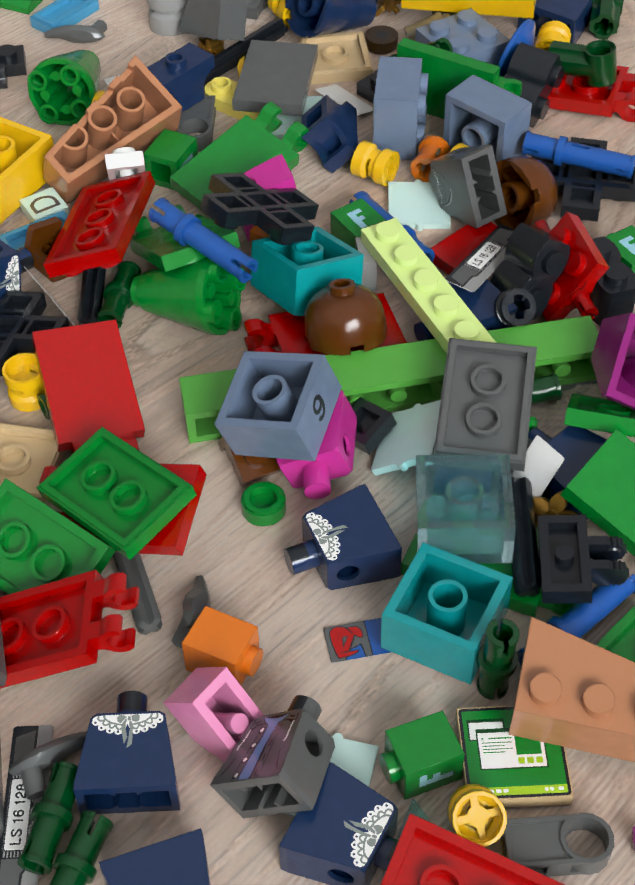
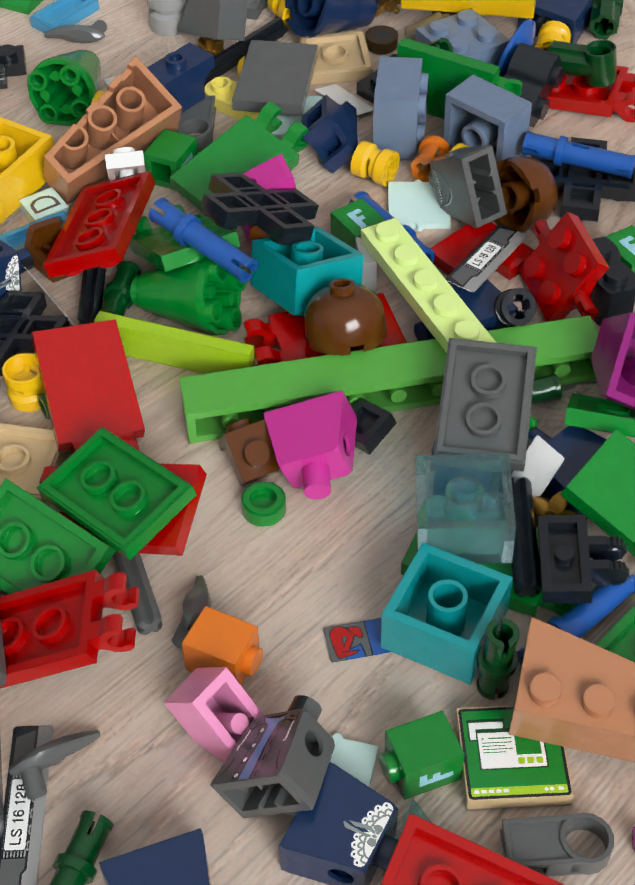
(50, 820): dark green pin -> none
(127, 761): dark blue torso -> none
(179, 347): none -> lime tile
(279, 405): sand blue brick -> none
(347, 542): dark blue torso -> none
(409, 437): light aqua piece -> none
(479, 824): yellow wheel -> none
(531, 263): black brick -> none

